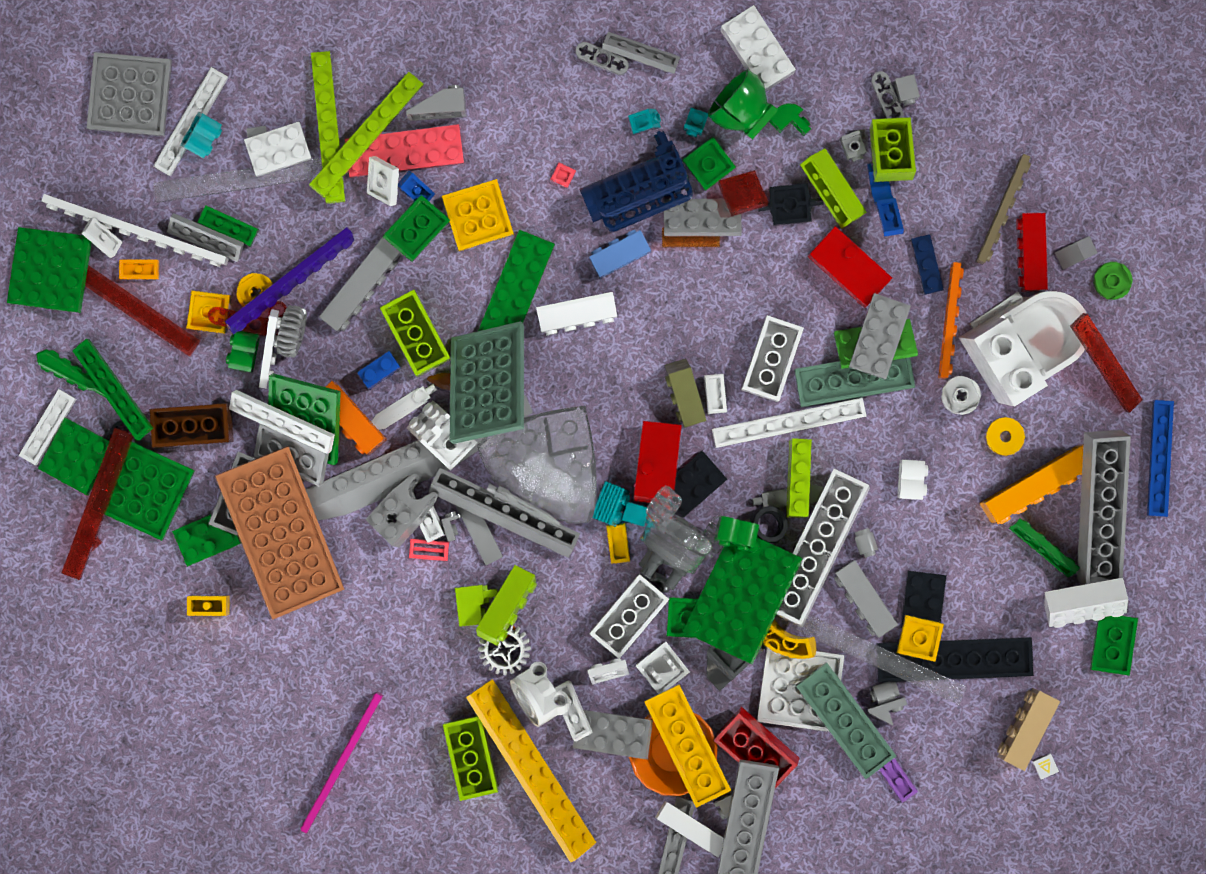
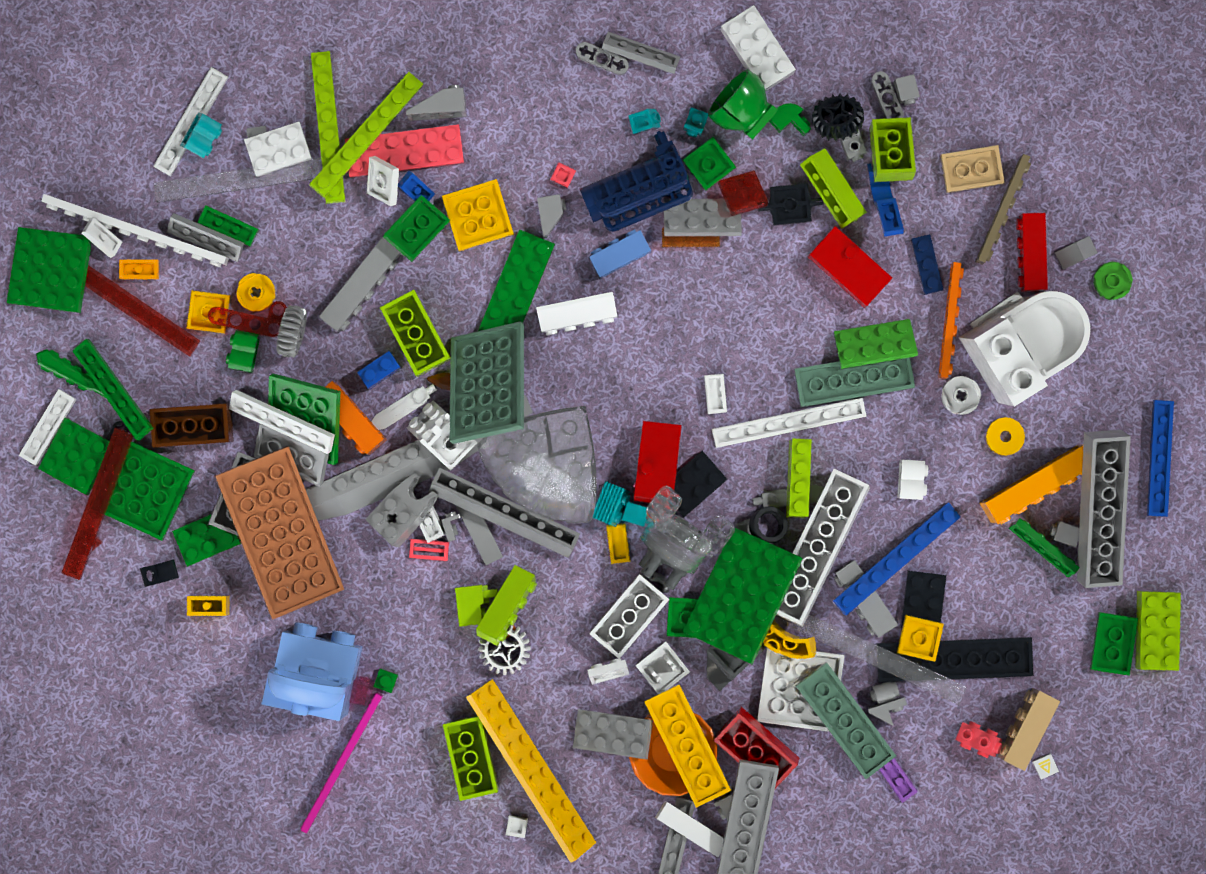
(129, 94): light grey plate -> none
(160, 573): none -> black bracket
(271, 340): white plate -> none
(294, 277): dark purple plate -> none
(313, 673): none -> light blue piece
(361, 691): none -> clear pink brick
(385, 680): none -> green plate
(506, 497): light grey piece -> none
(516, 826): none -> white tile
(538, 695): white piece -> none
(551, 212): none -> light grey slope
(575, 716): white plate -> none
(684, 393): olive wedge -> none
(736, 532): green brick -> none
(772, 358): white brick -> none
(836, 112): none -> black gear
(866, 543): light grey brick -> none
(879, 336): light grey plate -> none
(896, 559): none -> blue plate
(972, 169): none -> tan plate
(973, 737): none -> coral brick
(1064, 533): none -> light grey brick
(1086, 602): white brick -> none
(1106, 362): clear red plate -> none
(1158, 630): none -> lime brick

